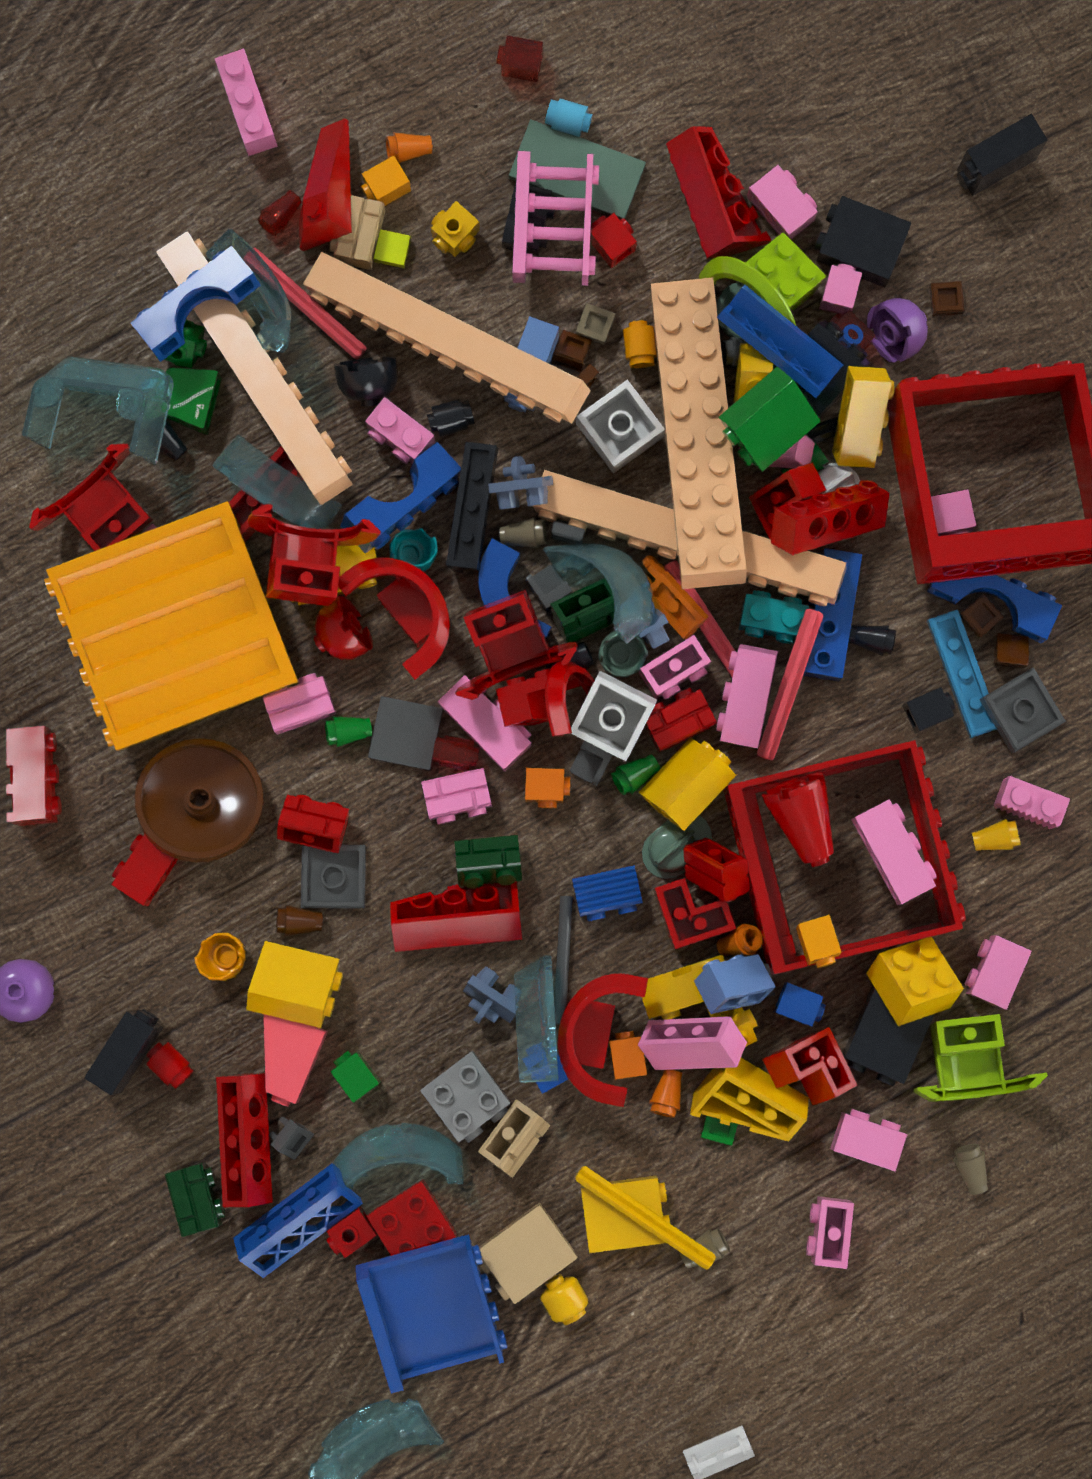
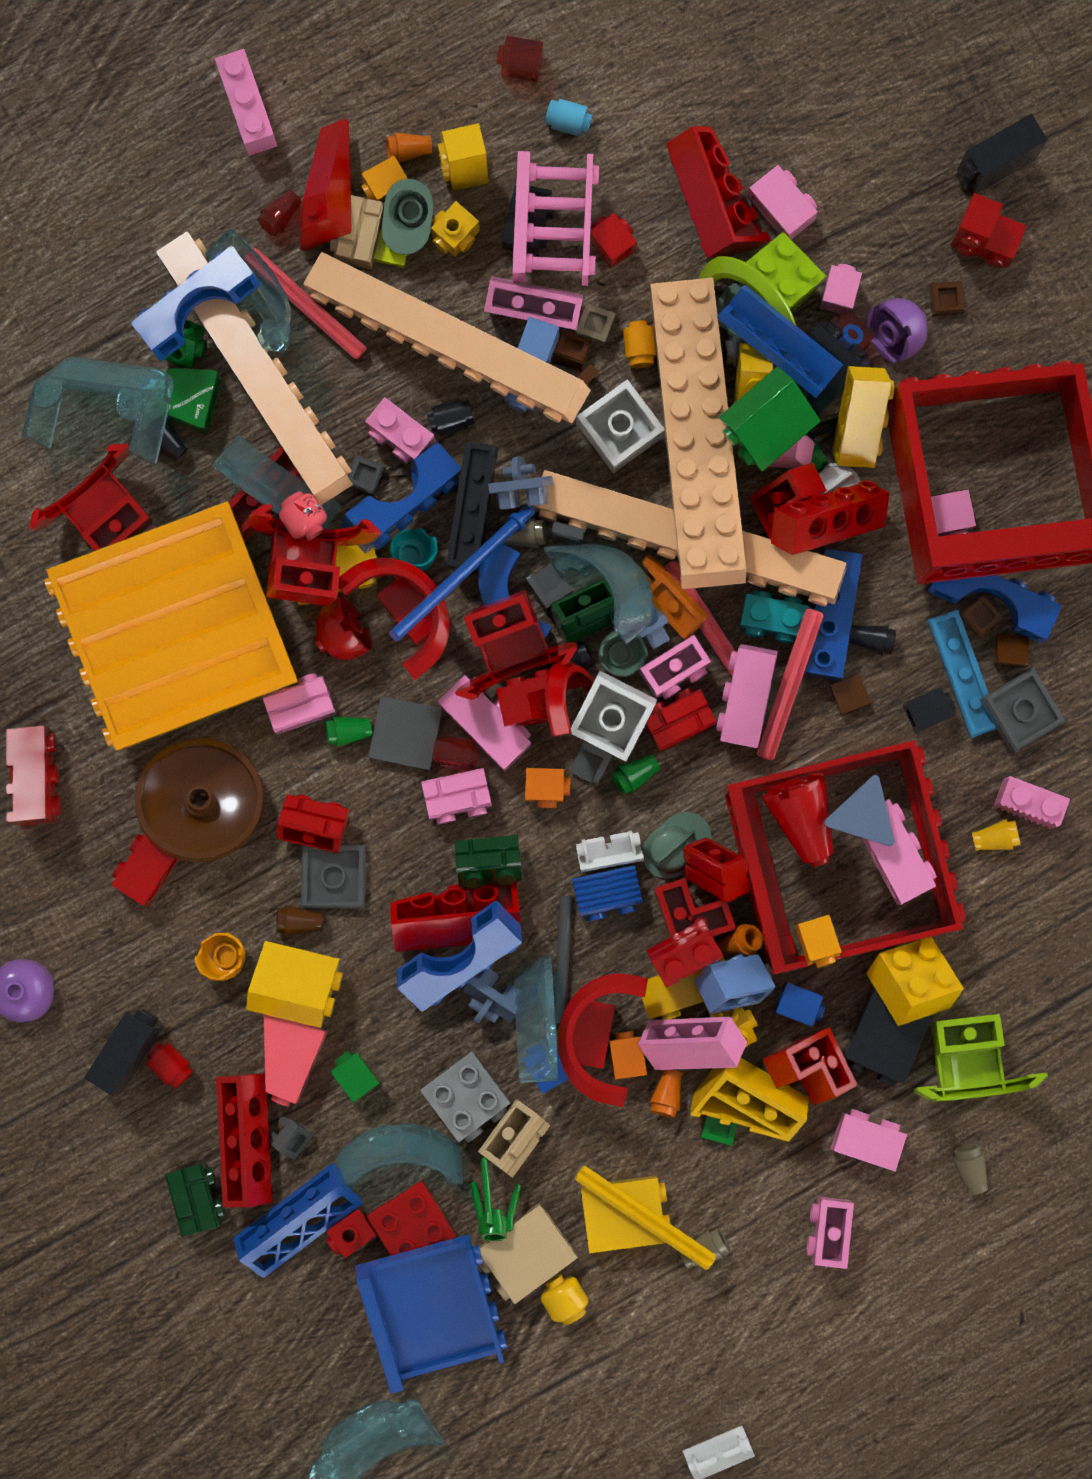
(302, 516): none -> coral head
(365, 474): none -> dark grey tile
(367, 379): black cylinder -> none
(407, 216): none -> sand green piece
(429, 978): none -> arch
(463, 157): none -> yellow wedge
(491, 1222): none -> green plant
(514, 523): none -> blue bar
(540, 302): none -> bright pink brick
(617, 171): sand green tile -> none
(622, 850): none -> white hinge
(684, 953): none -> red brick
(688, 782): yellow brick -> none
(850, 694): none -> reddish brown tile
(862, 239): black brick -> none
(864, 814): none -> sand blue piece
(987, 233): none -> red brick
(997, 971): bright pink brick -> none

